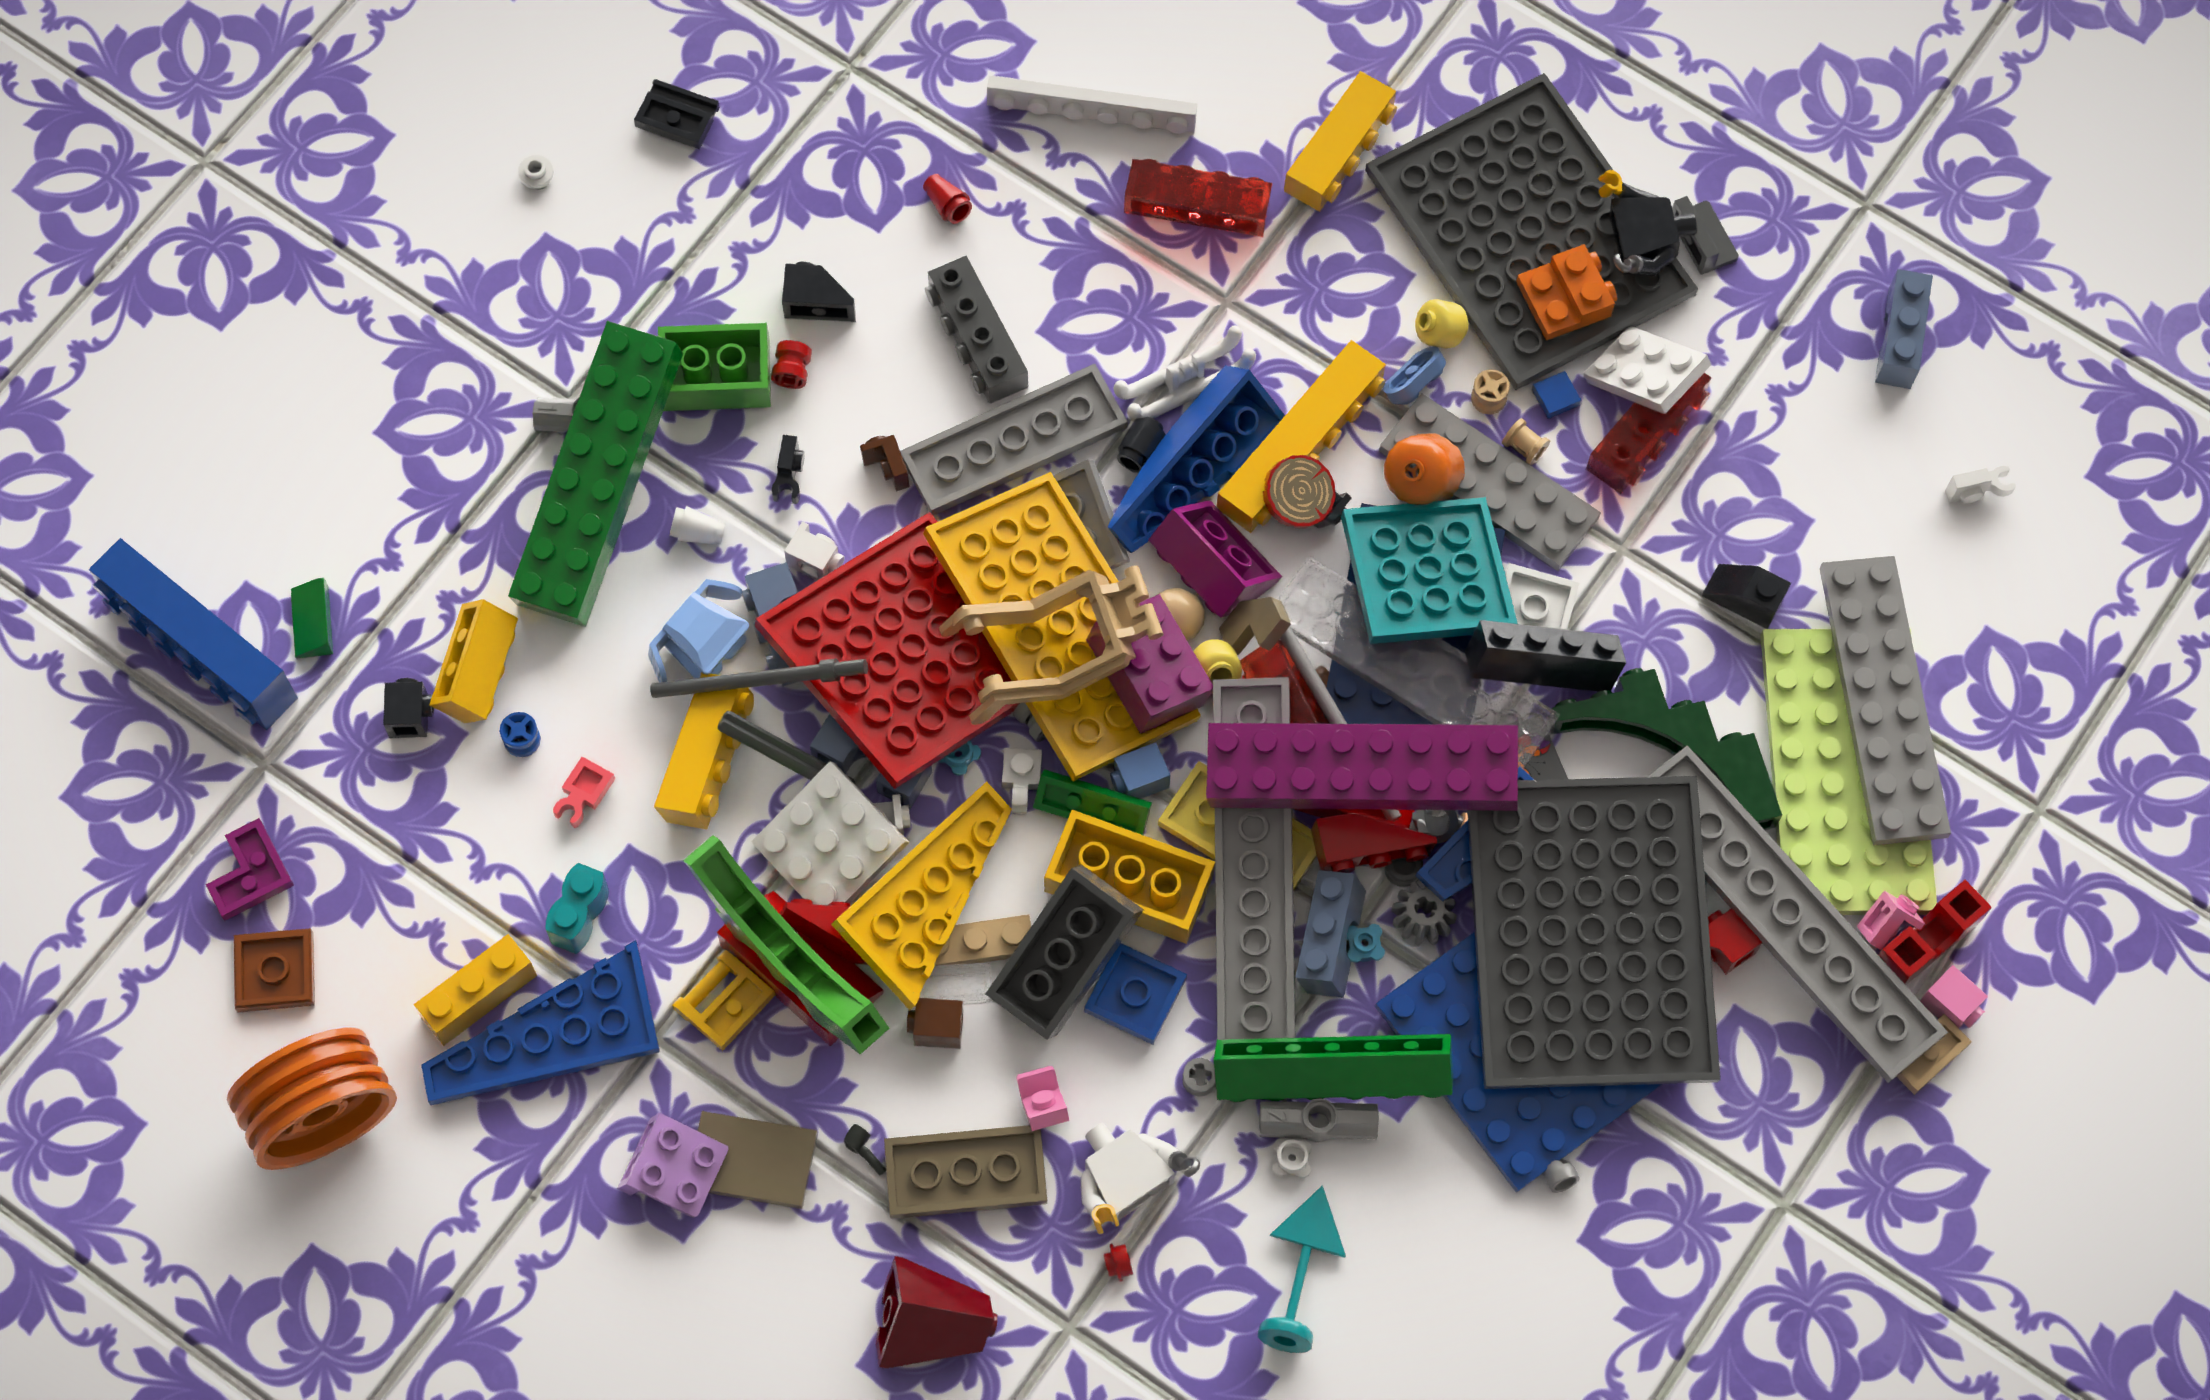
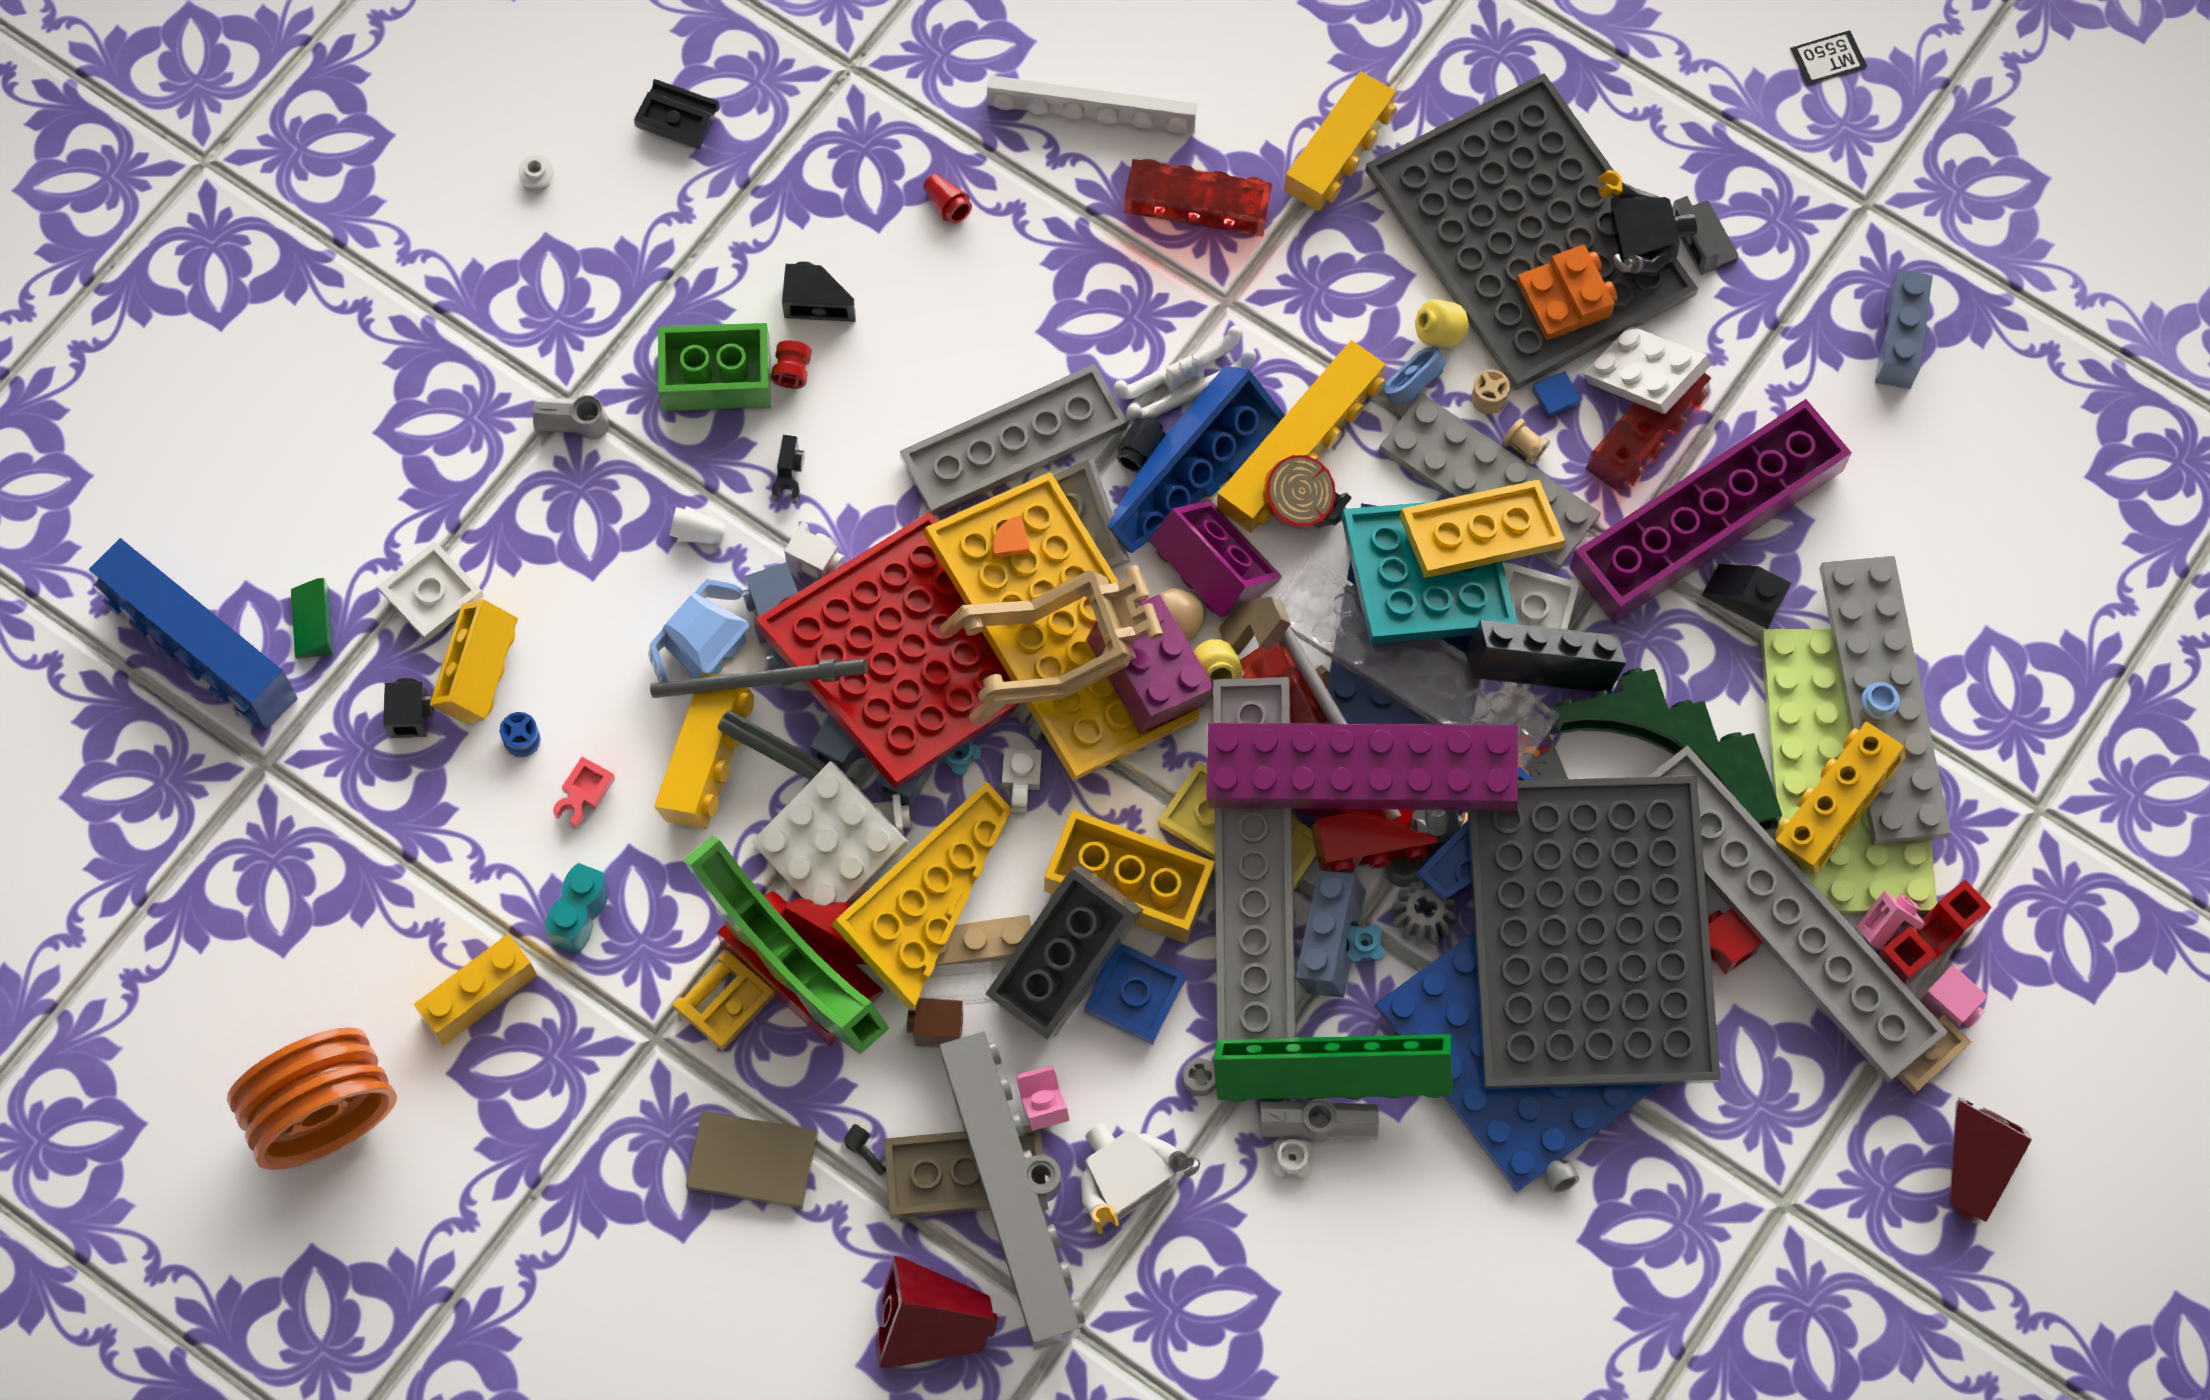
(257, 878): magenta plate -> none
(274, 970): dark orange tile -> none
(429, 591): none -> white plate
(566, 1030): blue wing -> none
(596, 474): green brick -> none
(674, 1165): lavender bracket -> none
(887, 453): reddish brown bracket -> none
(977, 330): dark grey brick -> none
(1010, 539): none -> orange tile
(1010, 1192): none -> light grey hinge
(1060, 795): green plate -> none
(1118, 1262): red plate -> none
(1141, 772): medium blue brick -> none
(1313, 1228): teal piece -> none
(1438, 464): orange cylinder -> none
(1481, 528): none -> yellow plate
(1709, 510): none -> magenta brick
(1828, 57): none -> sticker
(1840, 797): none -> yellow brick
(1880, 700): none -> light blue plate
(1972, 485): white plate -> none
(1983, 1159): none -> dark red slope

